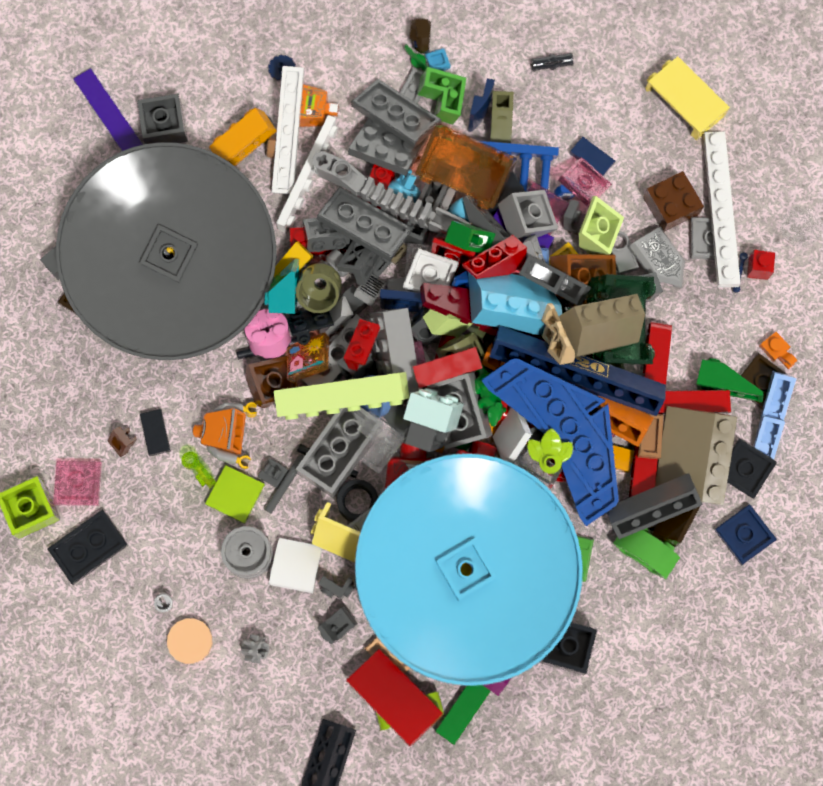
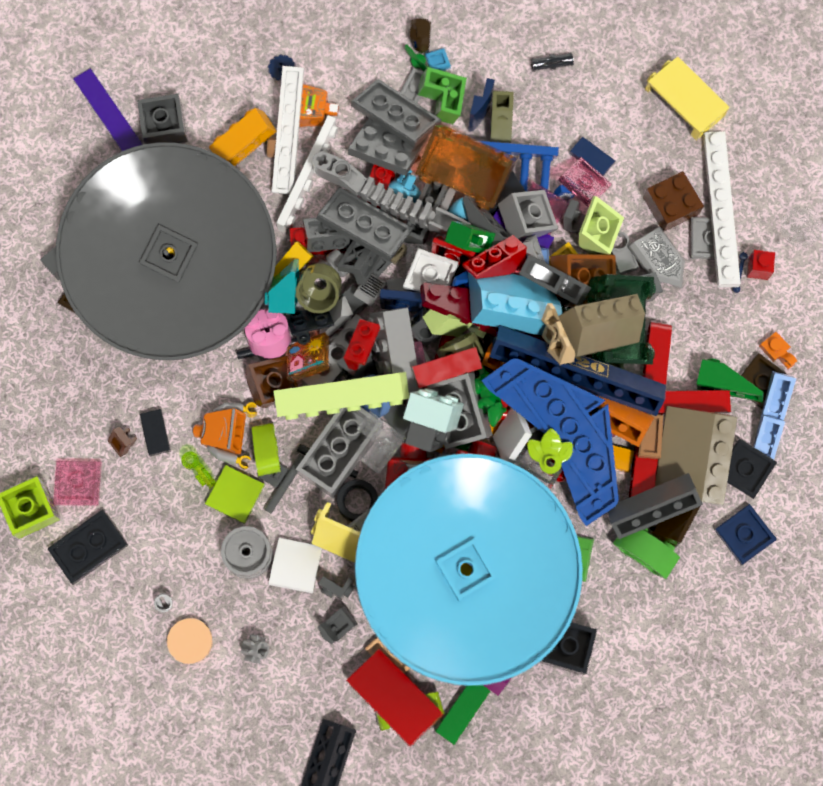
(265, 449): none -> lime beam

